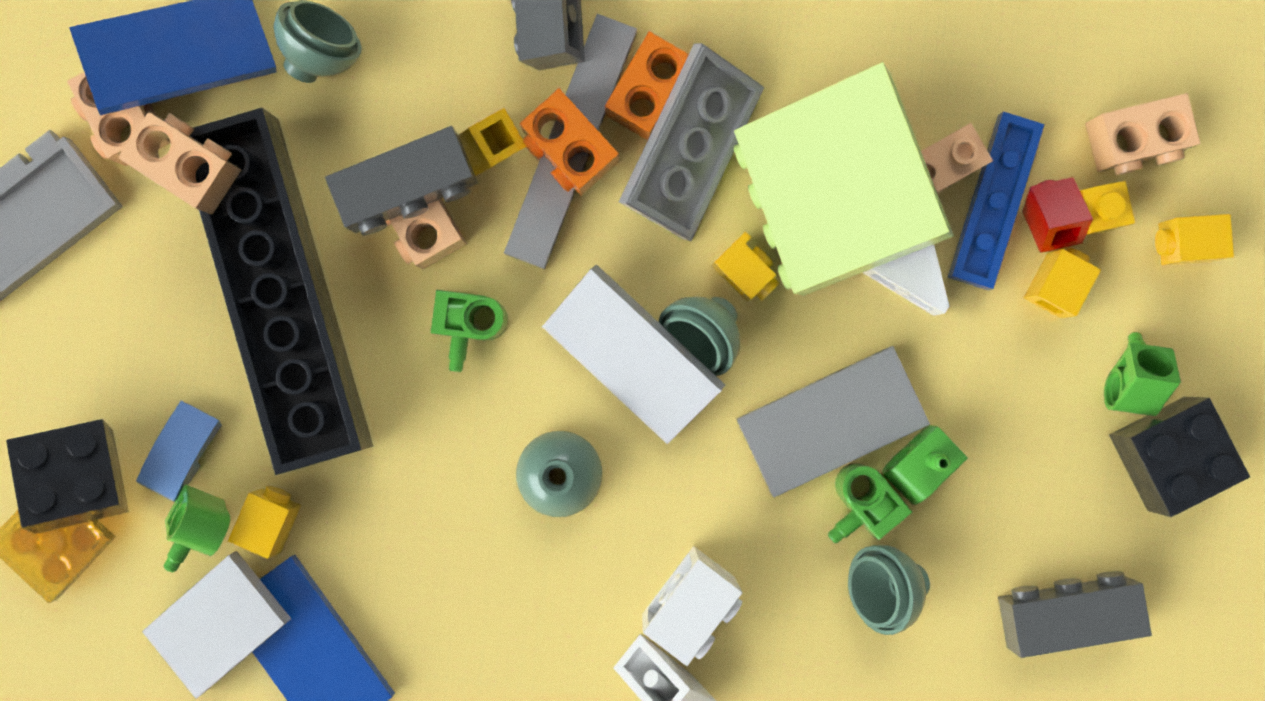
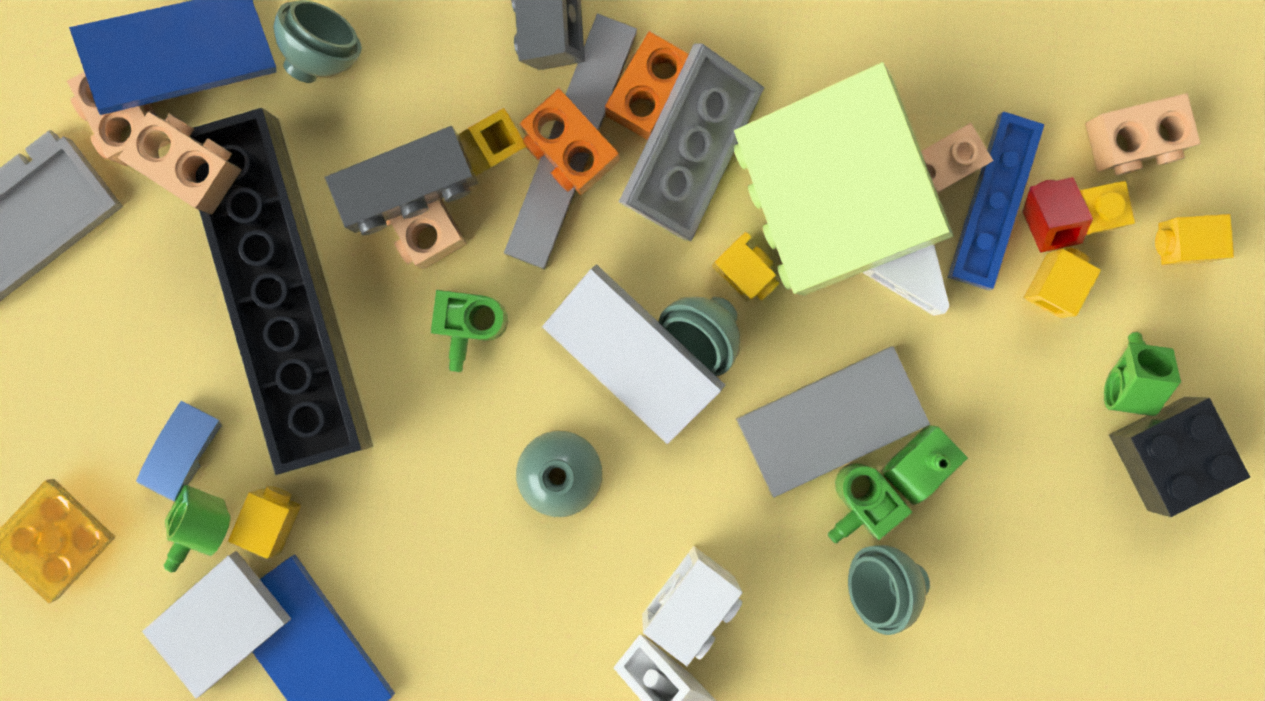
(66, 476): black brick -> none
(1074, 614): dark grey brick -> none

